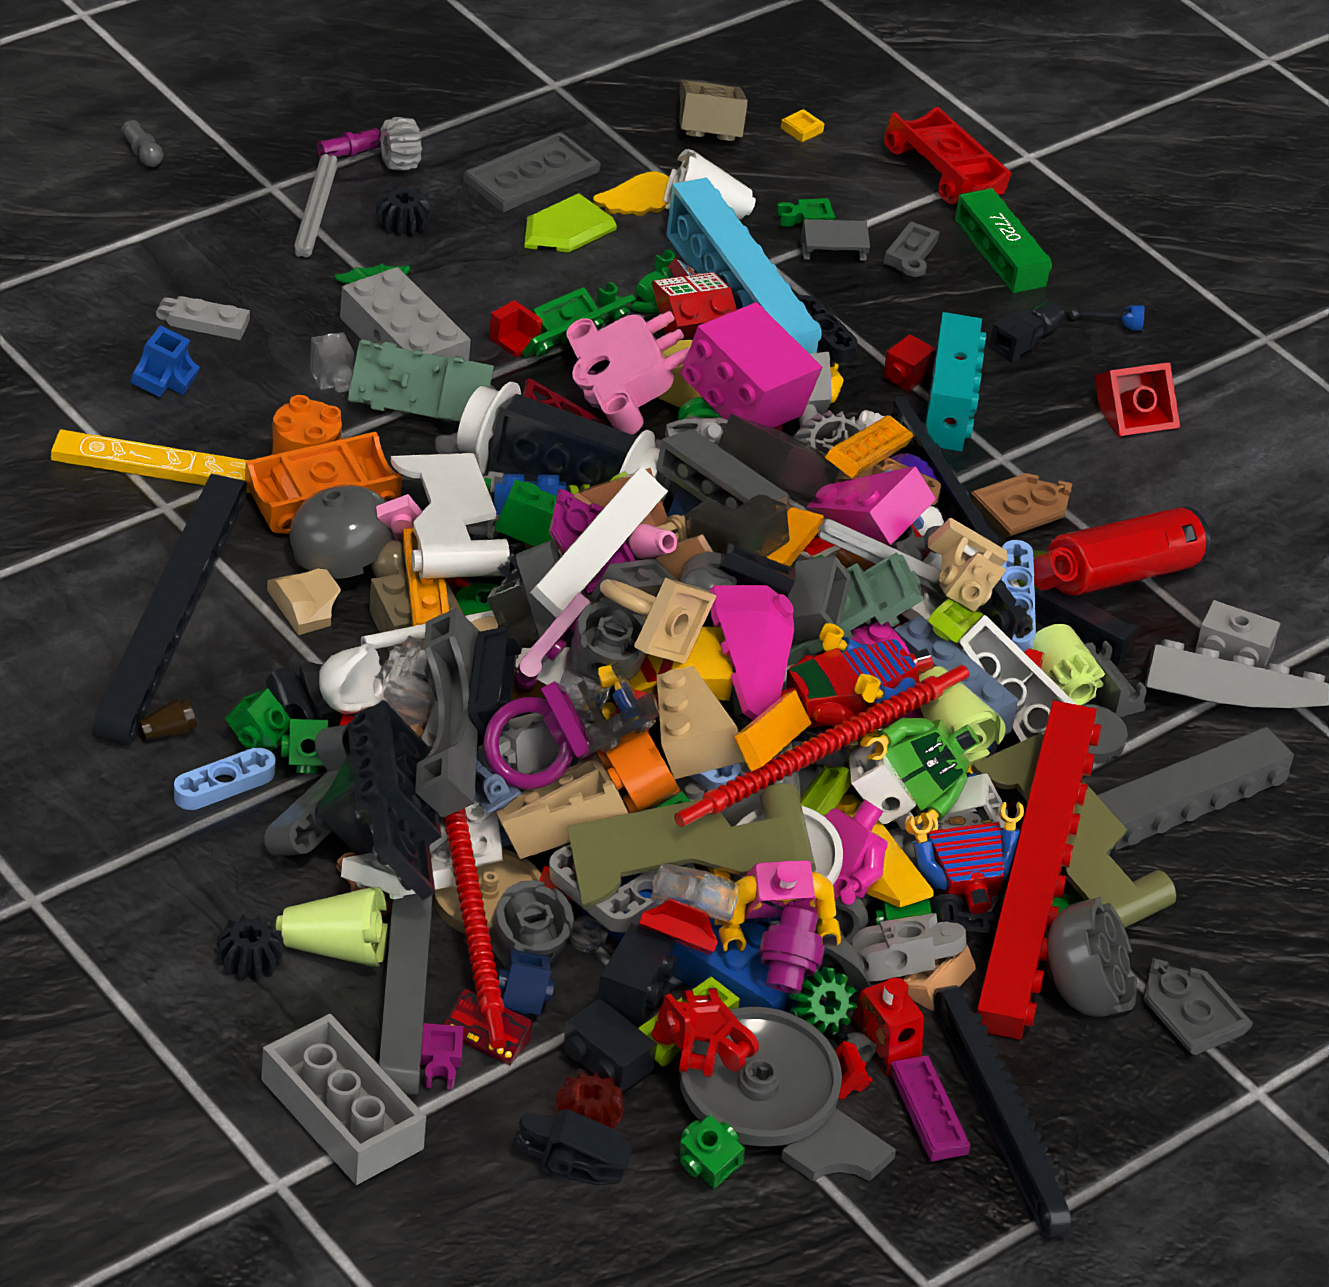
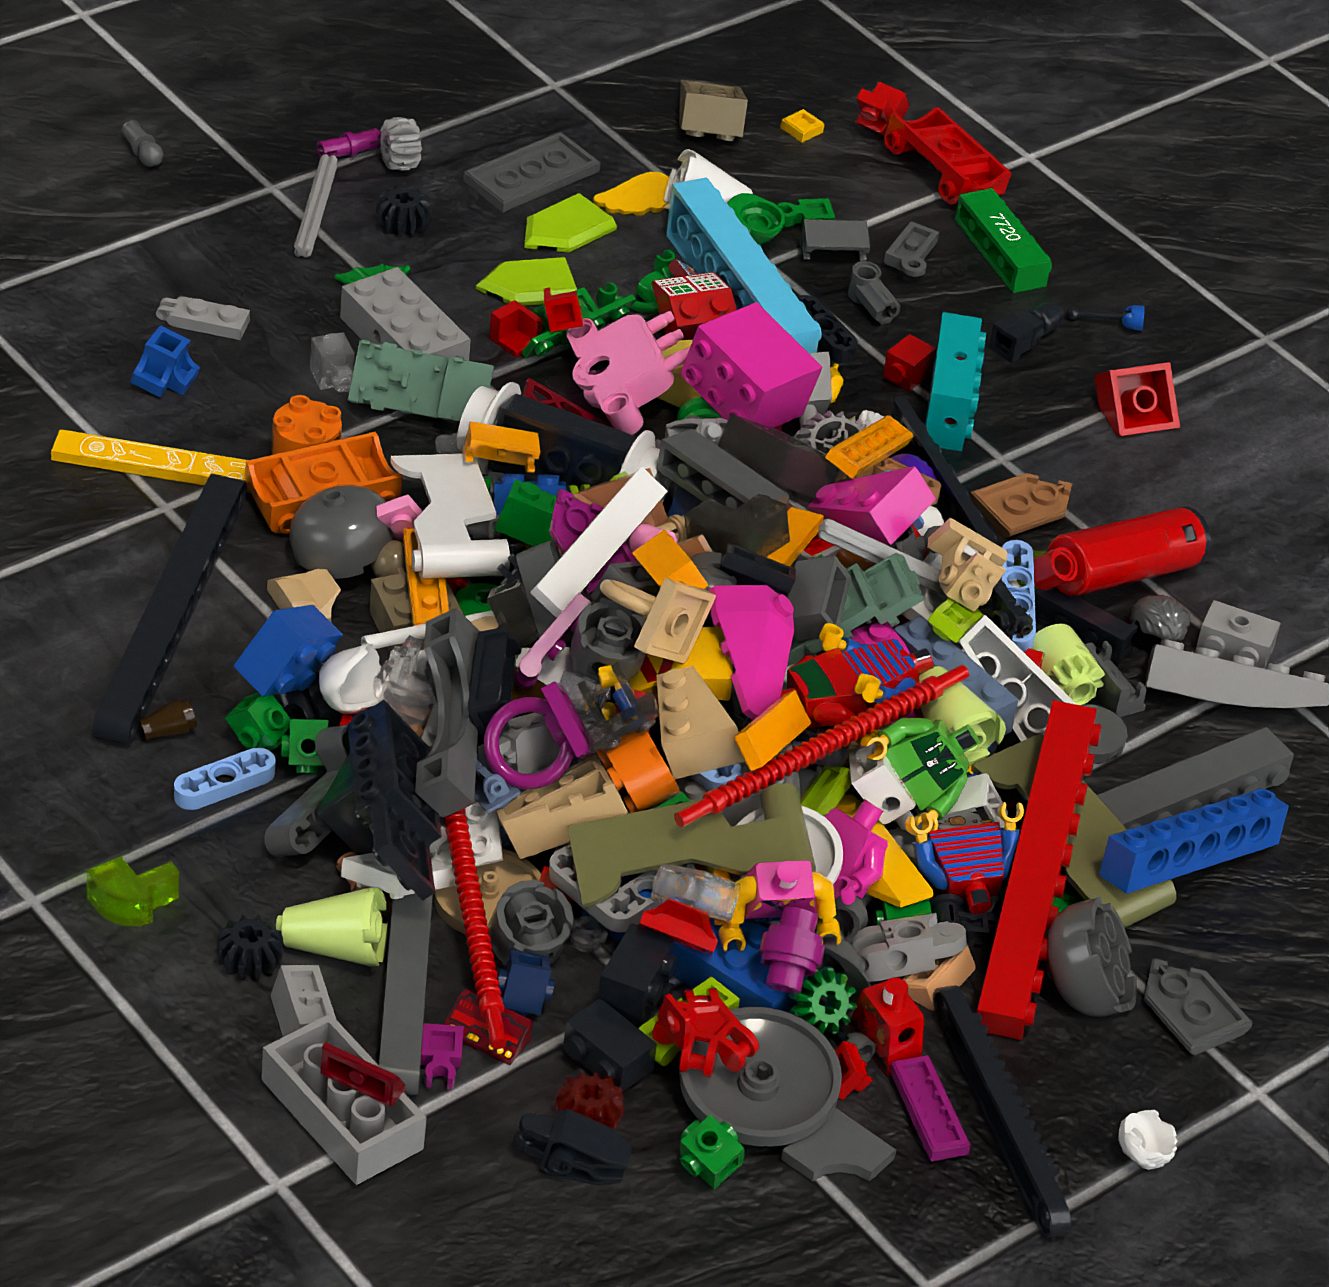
(130, 897): none -> clear neon green brick
(288, 650): none -> blue piece
(299, 997): none -> light grey hinge
(360, 1075): none -> dark red slope
(501, 445): none -> light orange hinge
(527, 279): none -> lime tile
(563, 310): none -> red panel
(665, 558): none -> light orange hinge
(759, 215): none -> green hat
(868, 290): none -> dark grey piece
(879, 105): none -> red brick
(1147, 1139): none -> white hair
(1161, 617): none -> dark grey hair
(1193, 840): none -> blue brick

